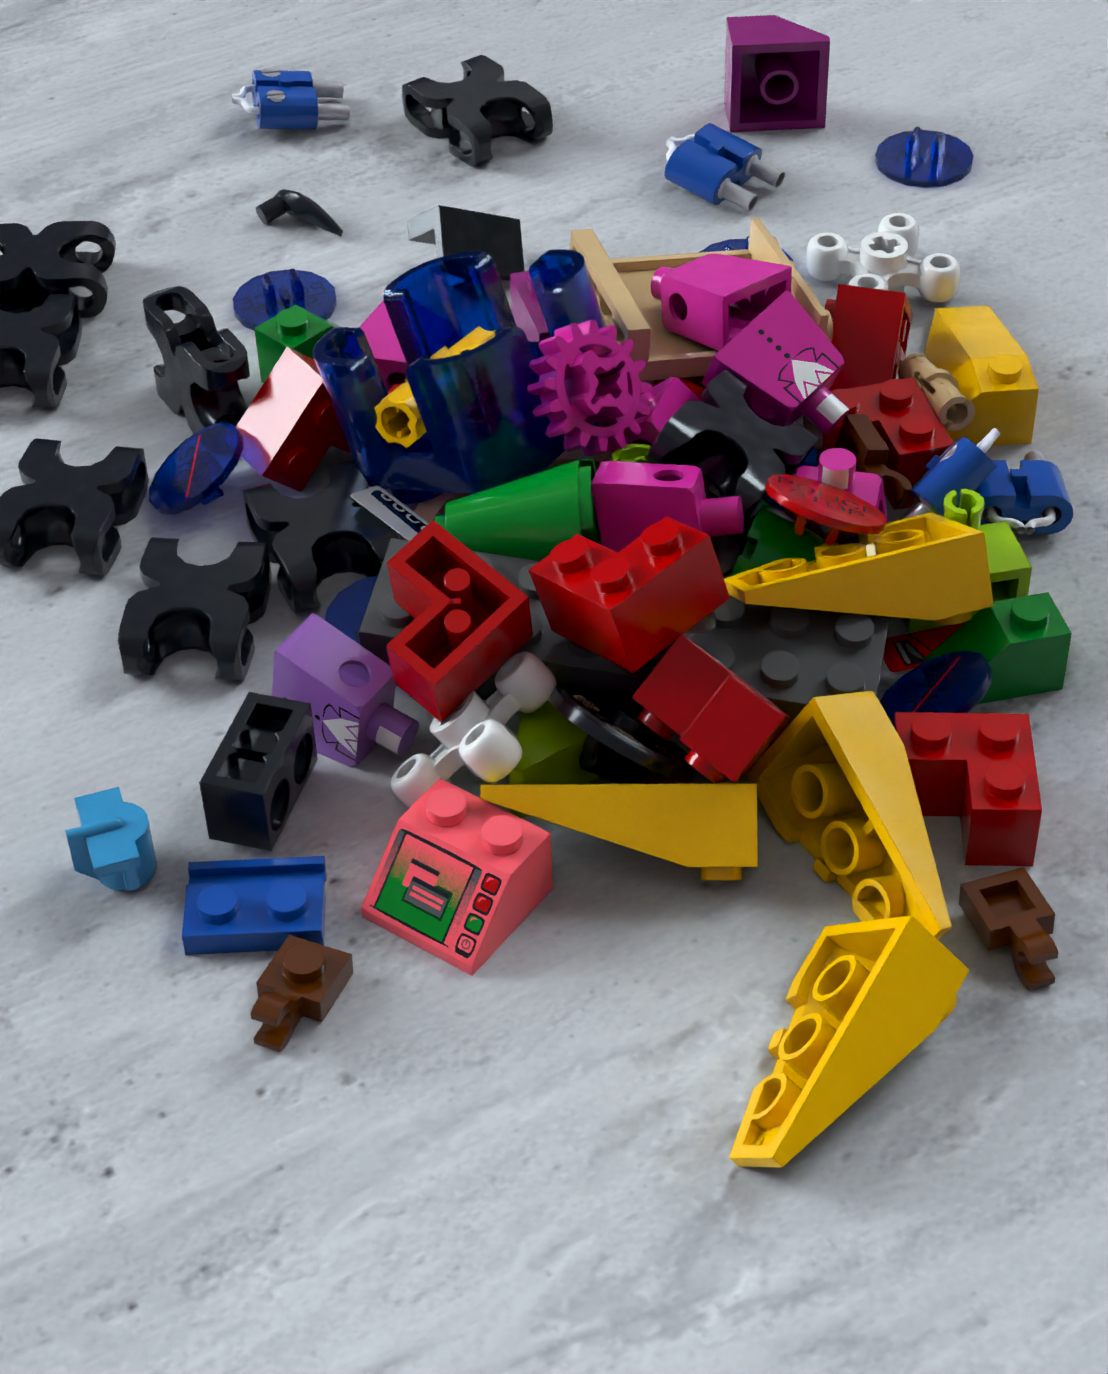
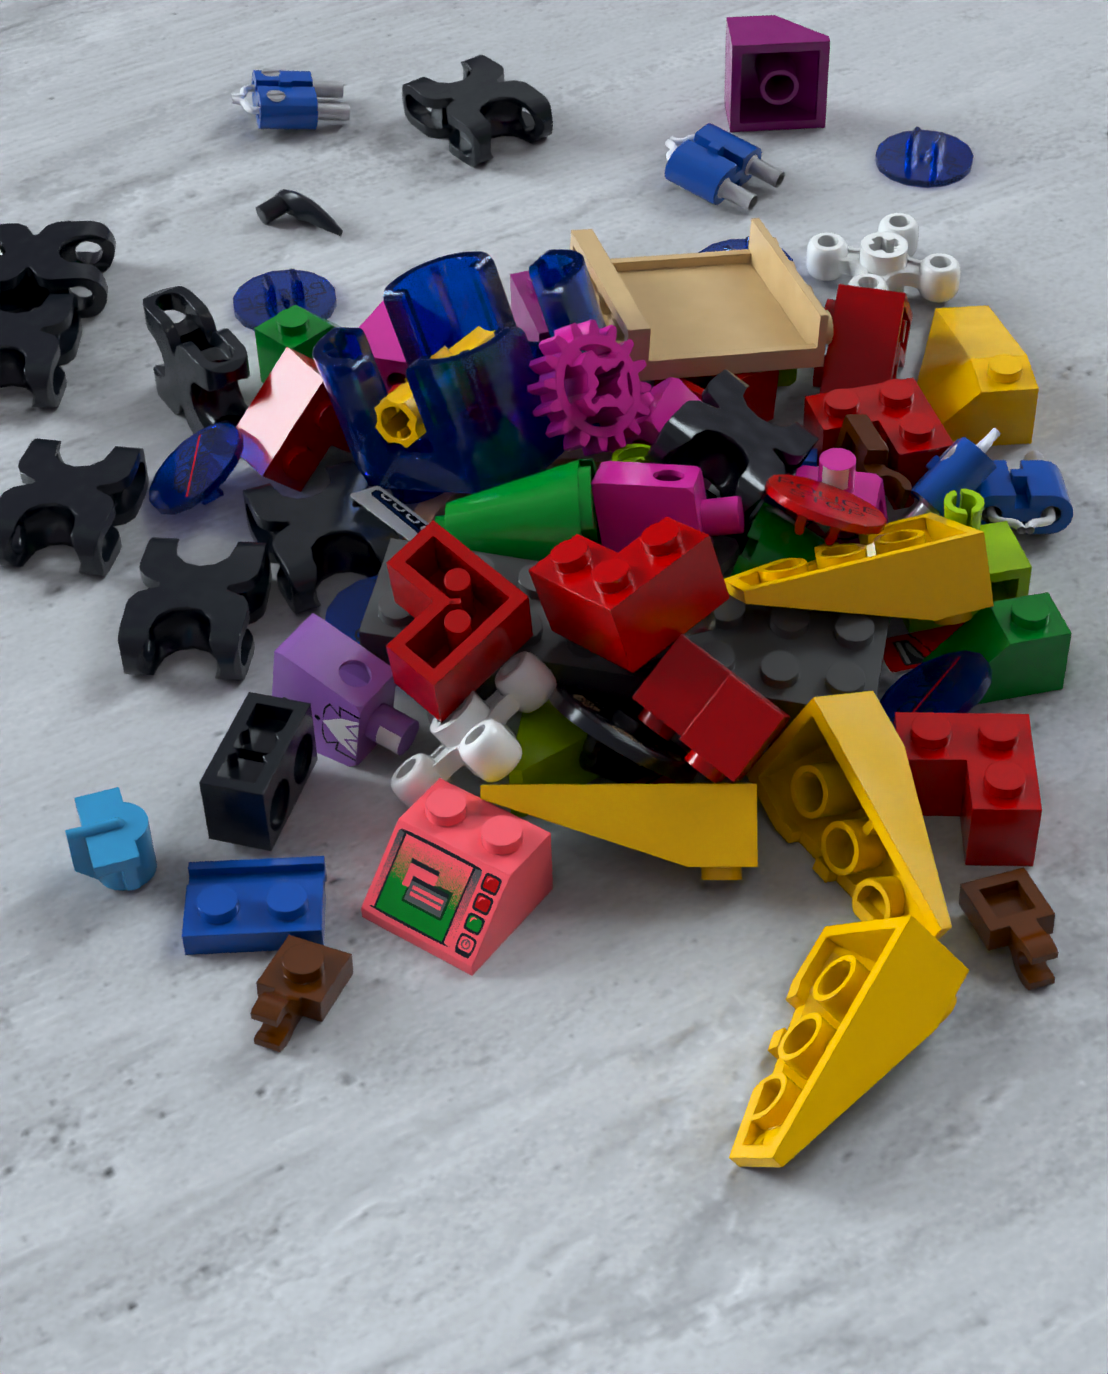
(468, 231): black panel -> none
(717, 295): dark pink torso -> none
(786, 367): dark pink torso -> none
(940, 390): tan pin -> none

